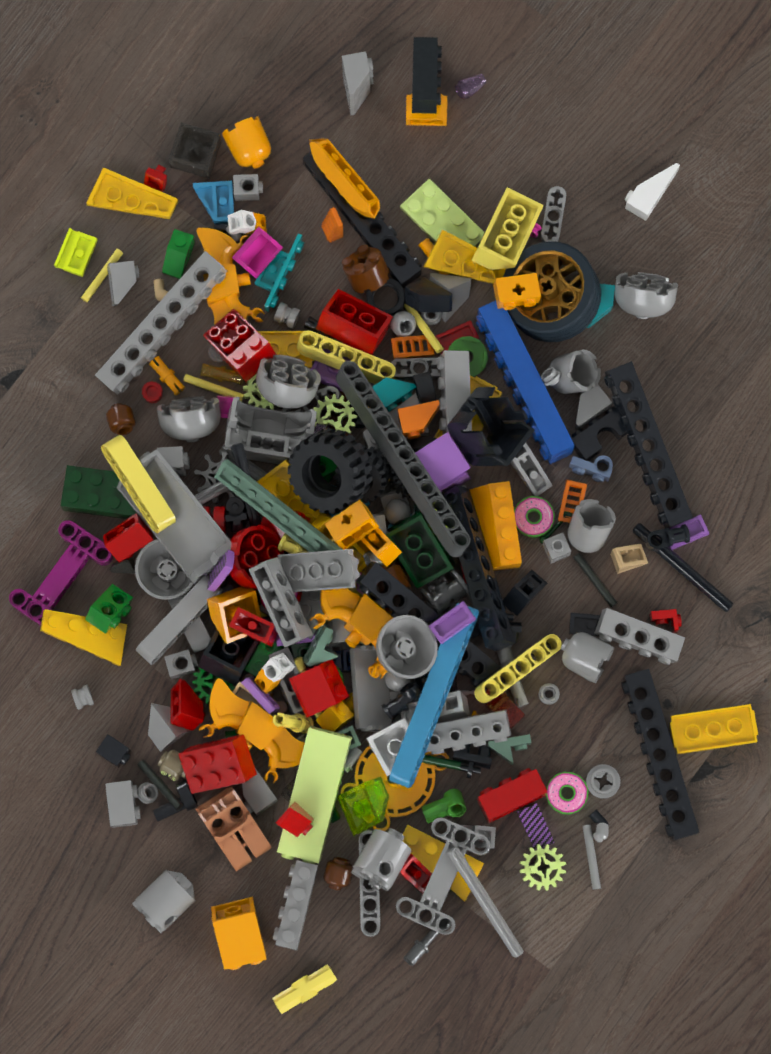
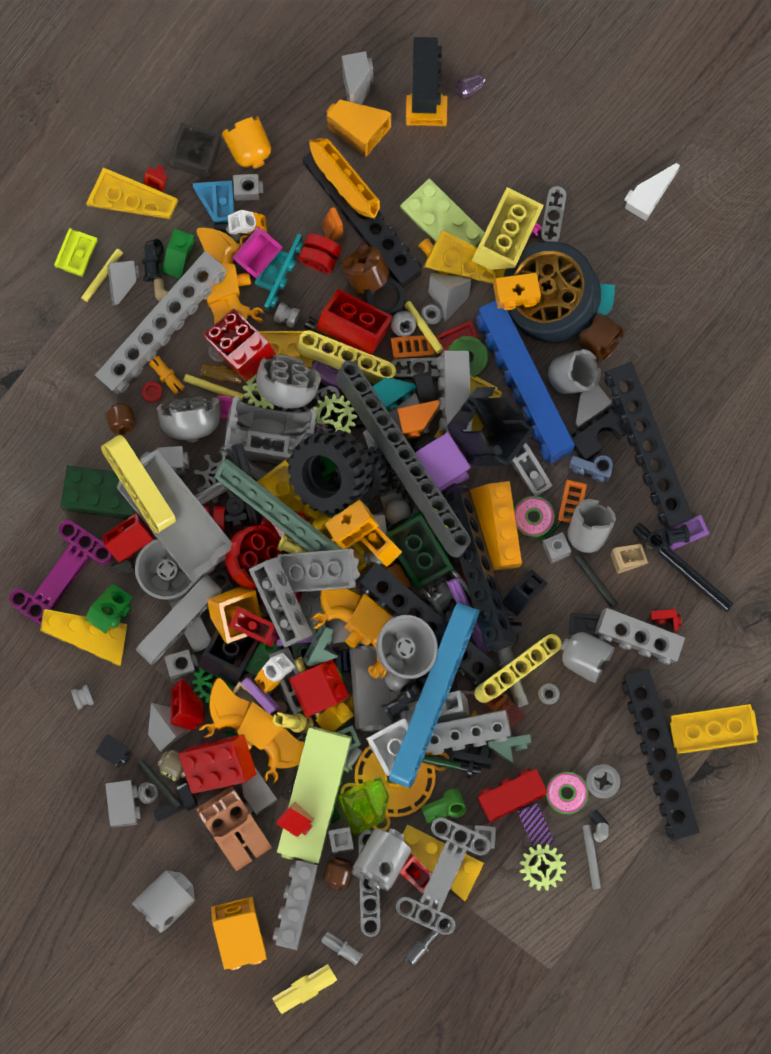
(152, 259): none -> black connector
(221, 570): medium lavender tile -> none
(320, 253): none -> red wheel
(341, 840): none -> light grey brick
(341, 948): none -> light grey axle
(358, 124): none -> light orange slope
(427, 296): black slope -> none
(452, 622): medium lavender tile -> none
(460, 597): none -> medium lavender axle
(485, 902): light grey axle -> none
(550, 376): light grey plate -> none
(601, 337): none -> reddish brown brick
(645, 299): light grey cylinder -> none

